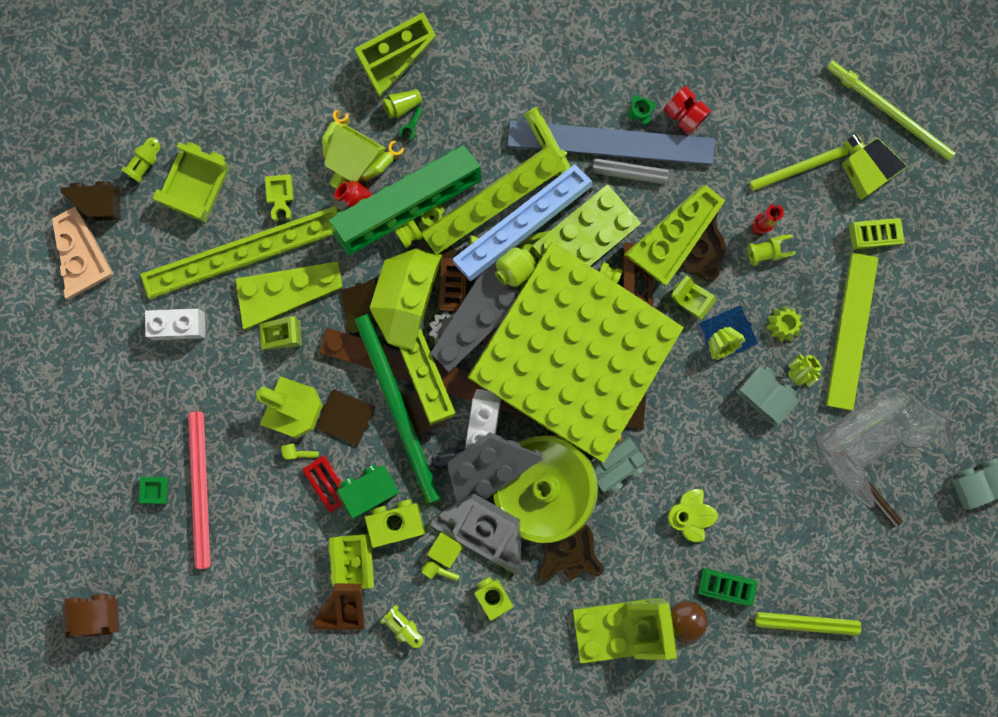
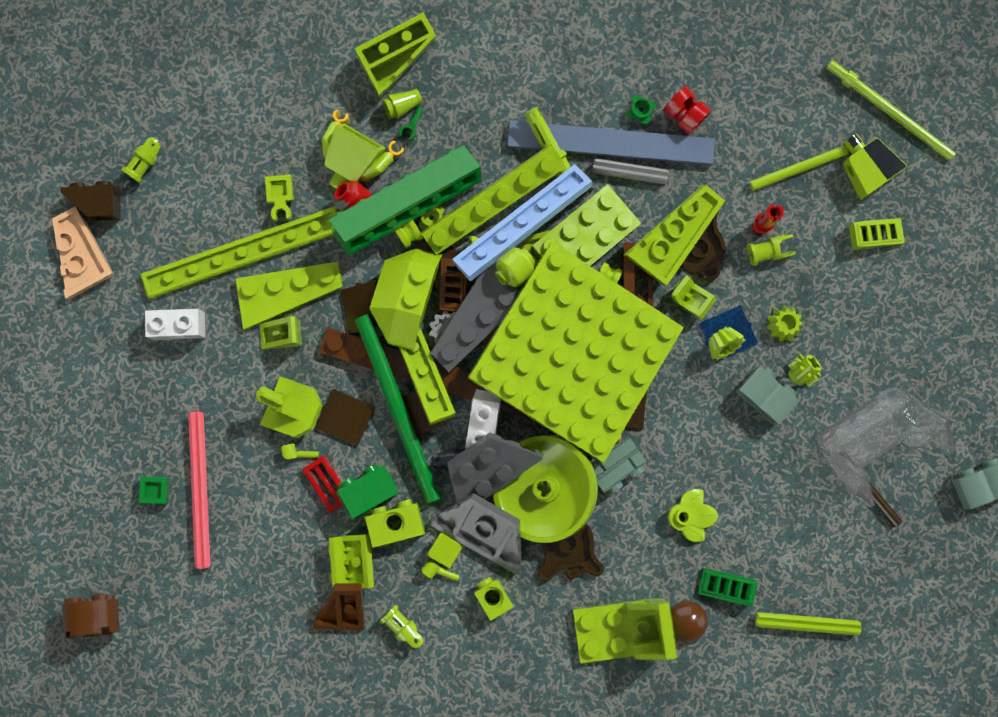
(193, 182): lime panel -> none
(852, 331): lime tile -> none

